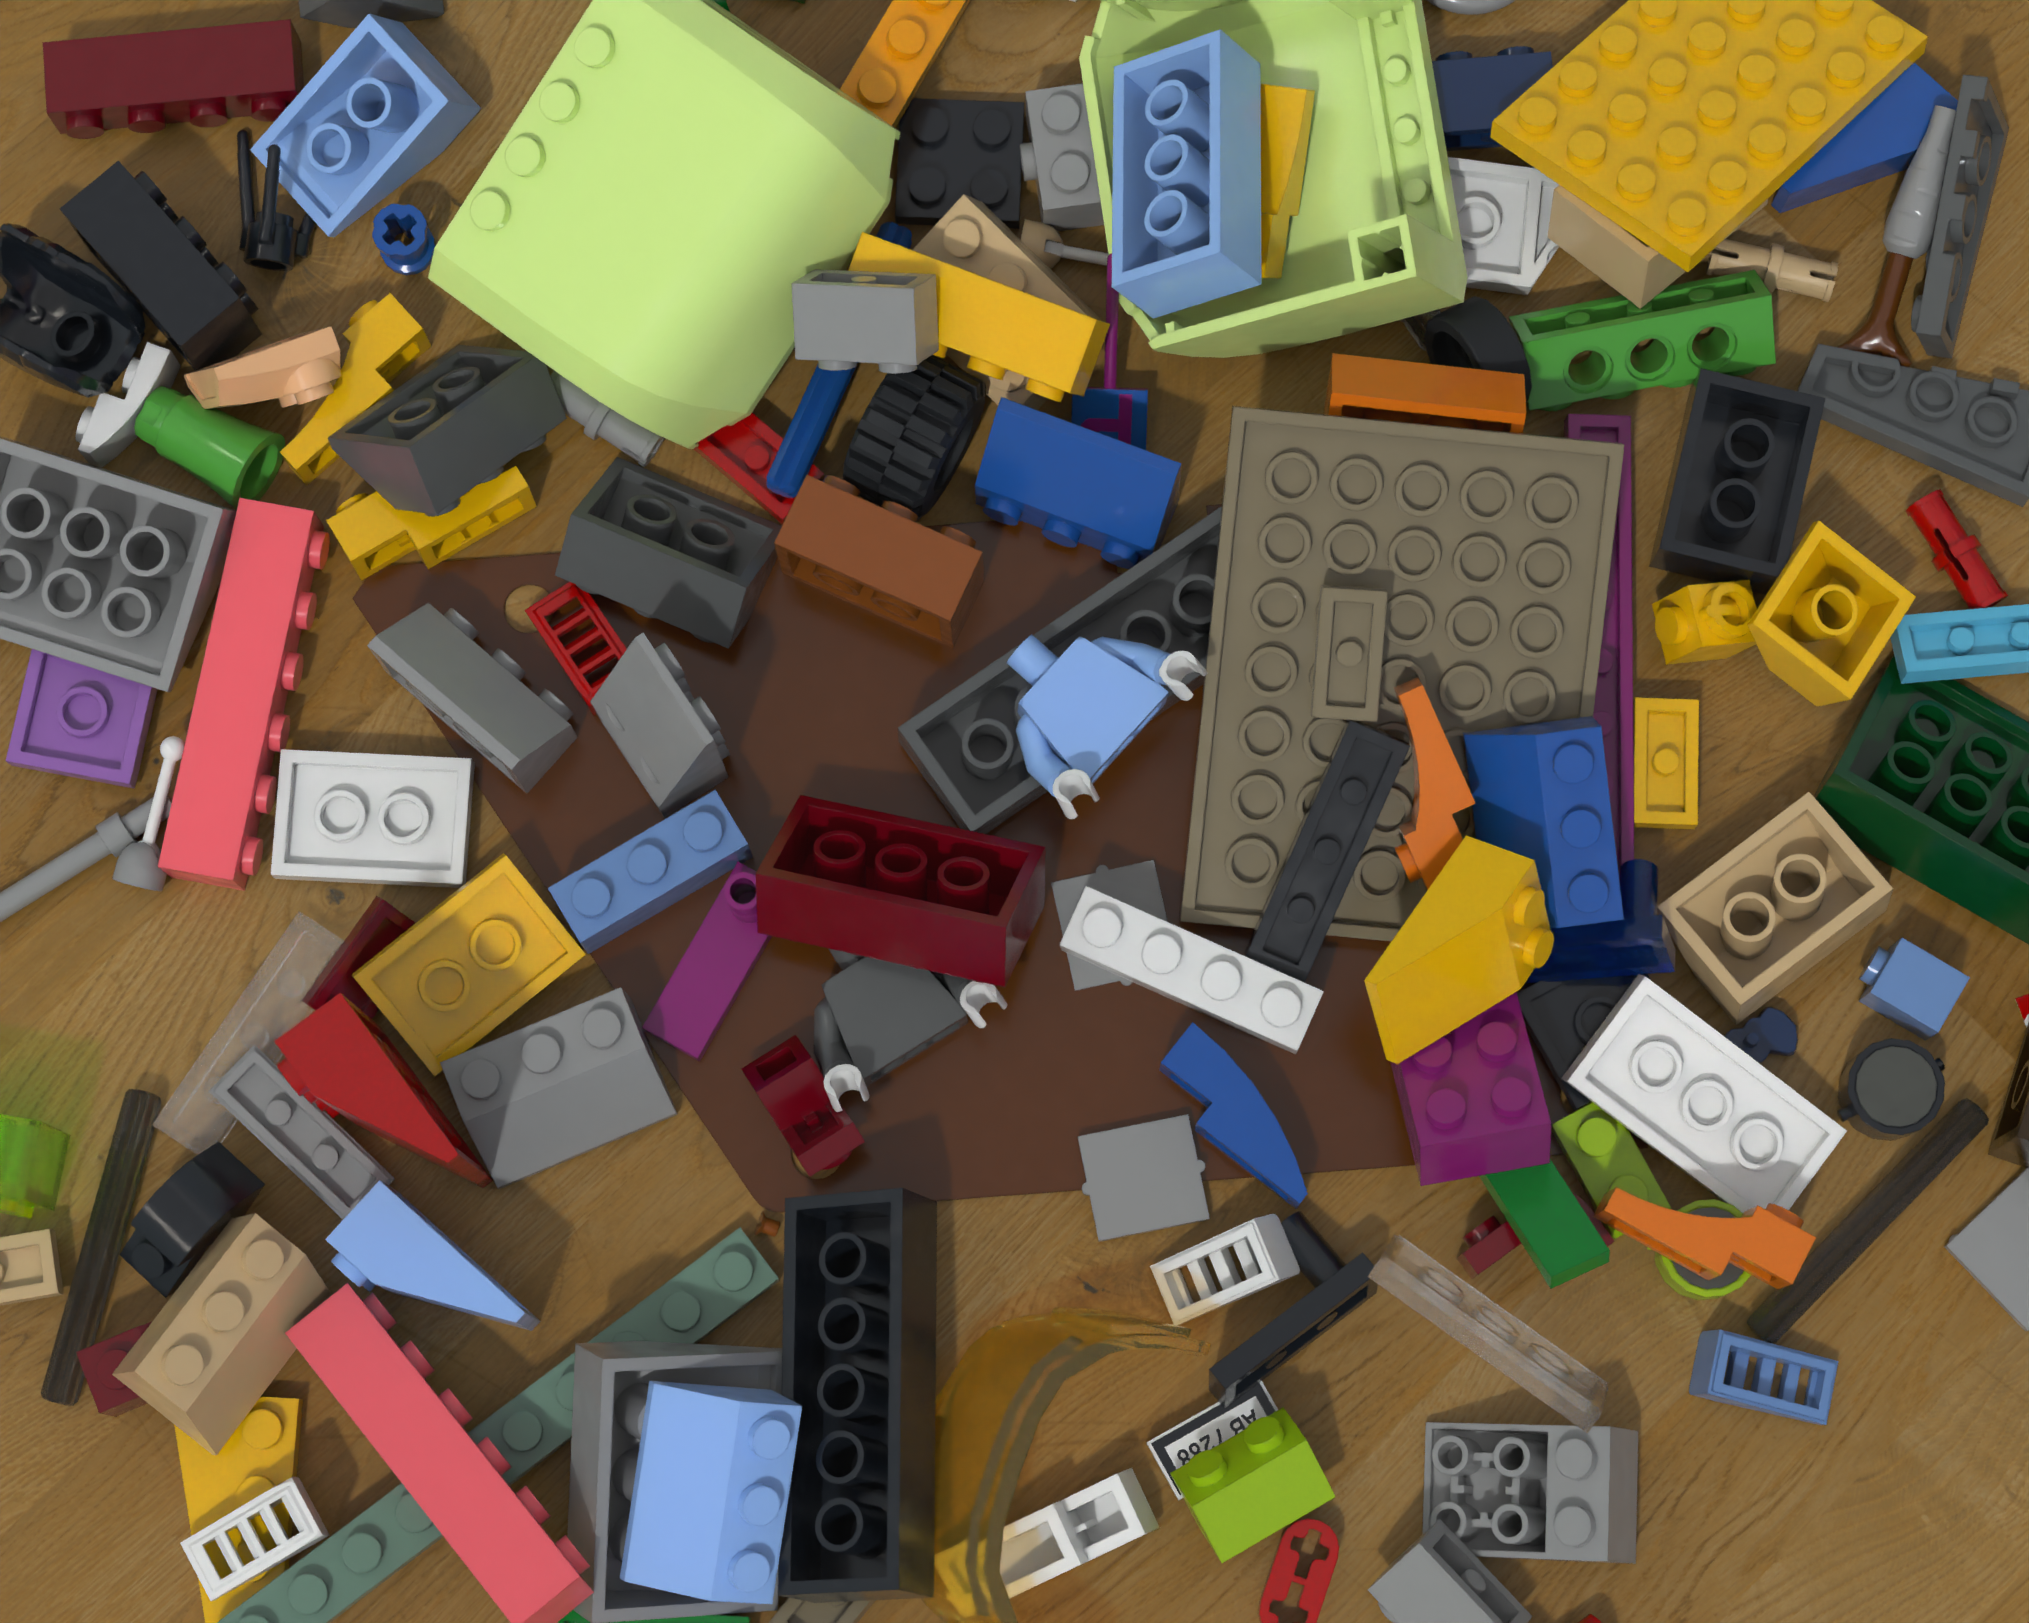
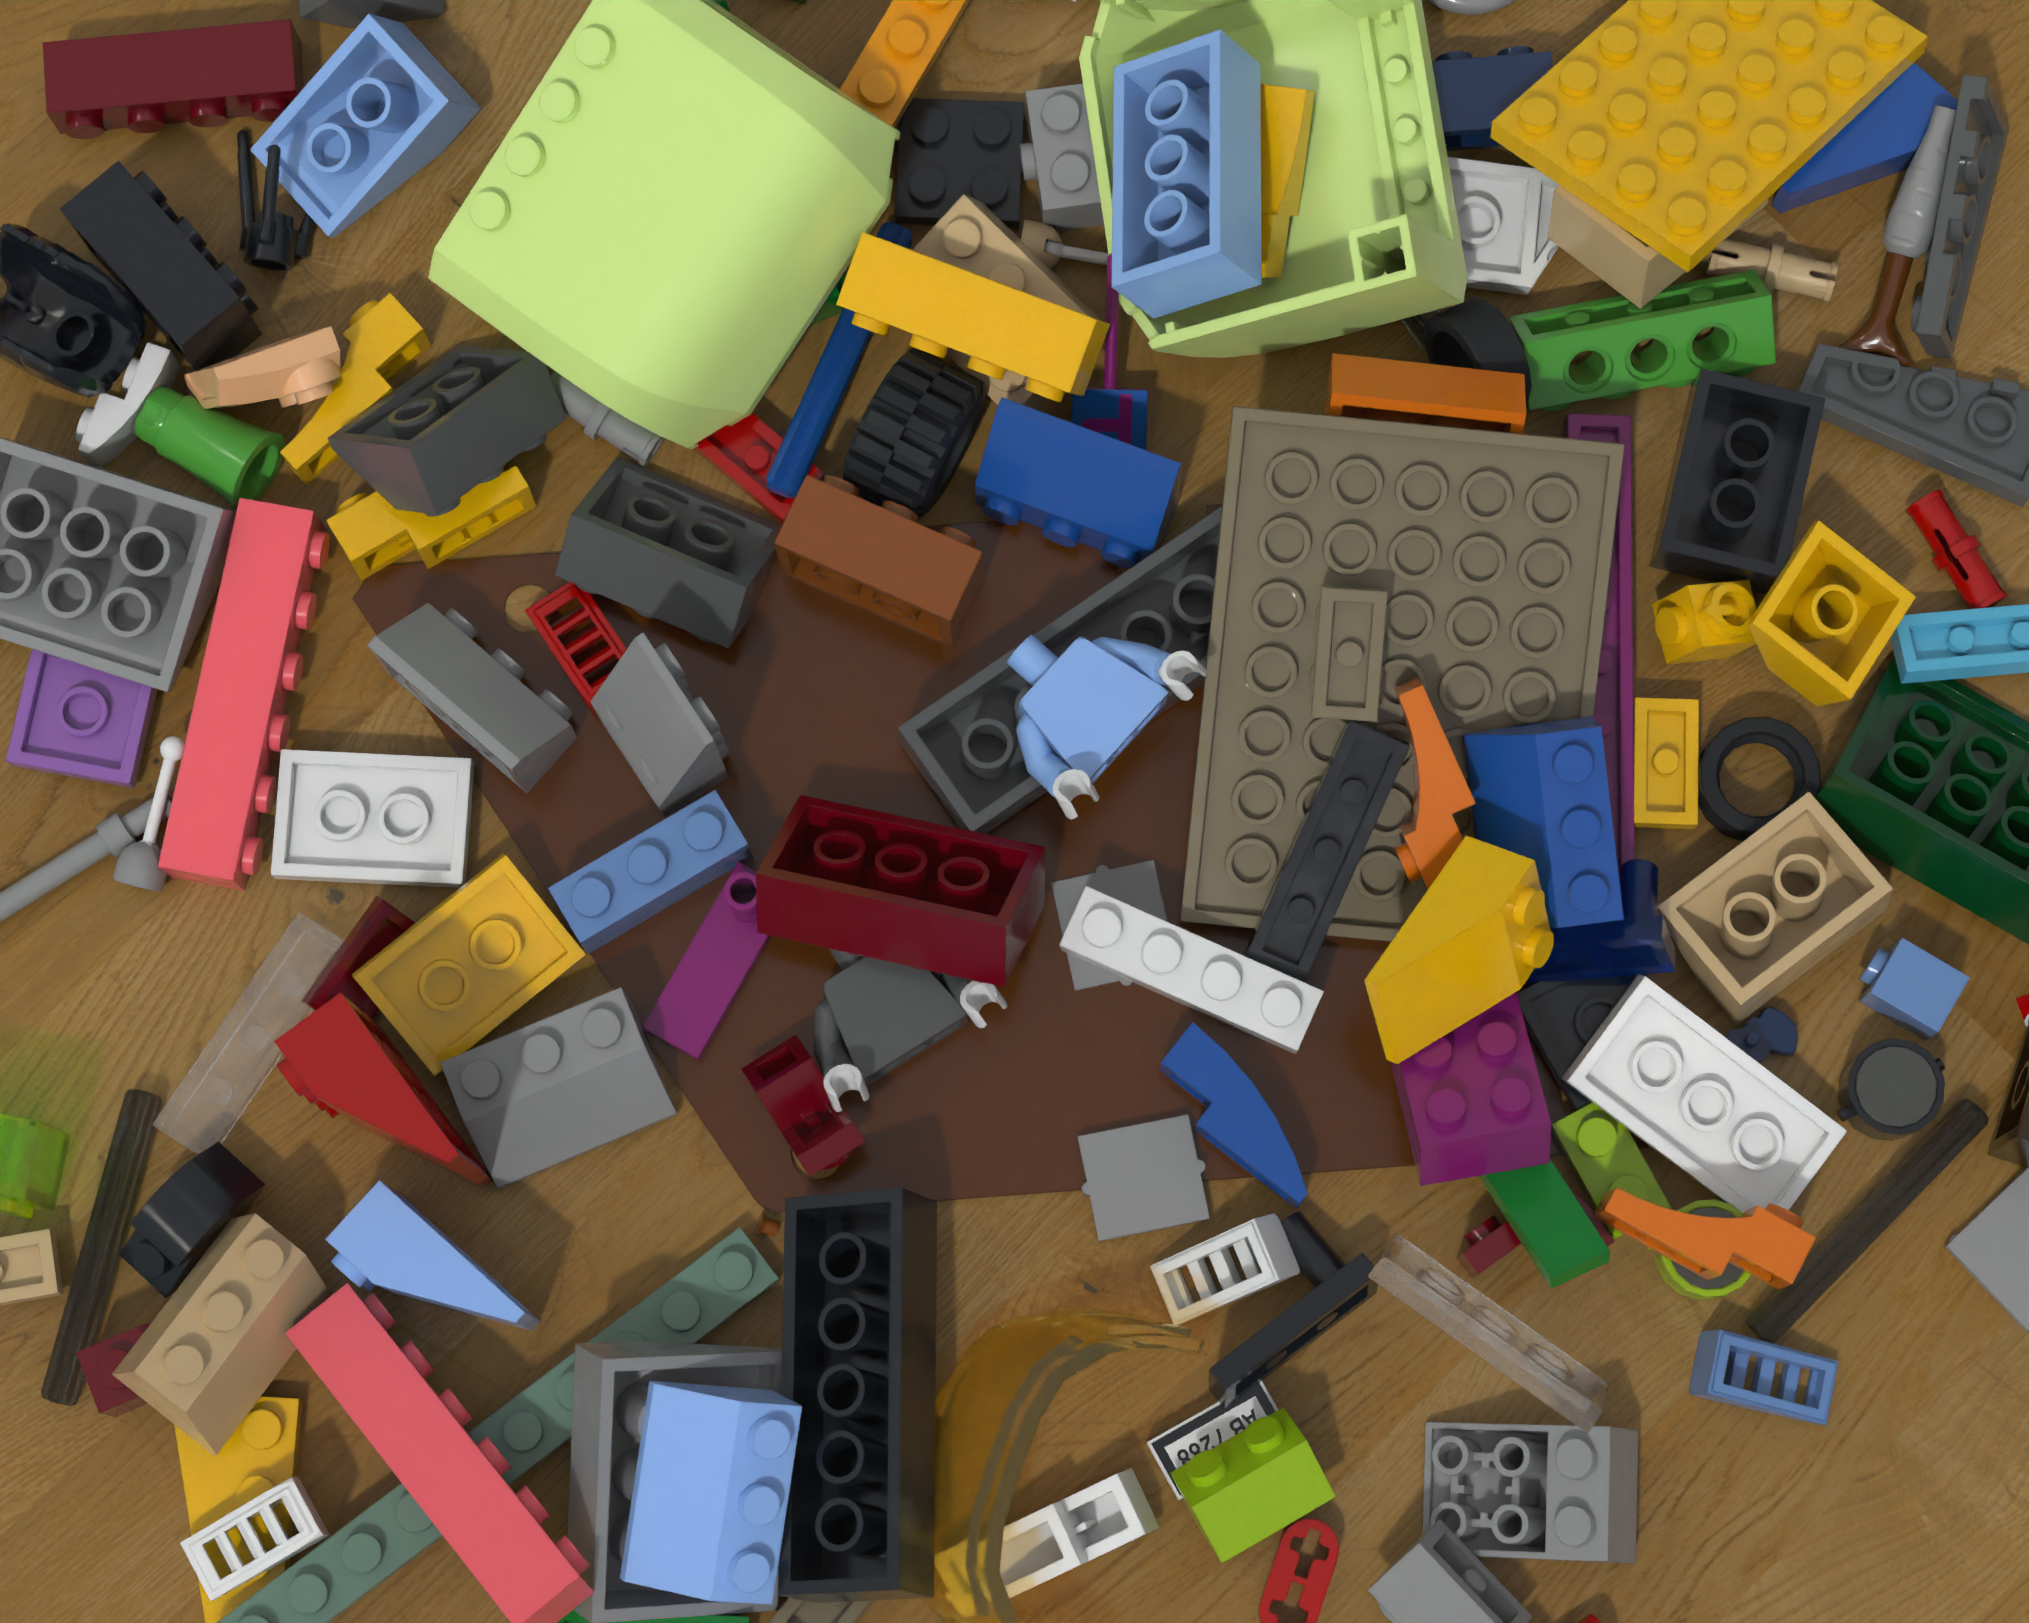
(299, 1133): light grey tile -> none
(411, 222): blue bush -> none
(865, 319): light grey brick -> none
(1750, 731): none -> black tyre

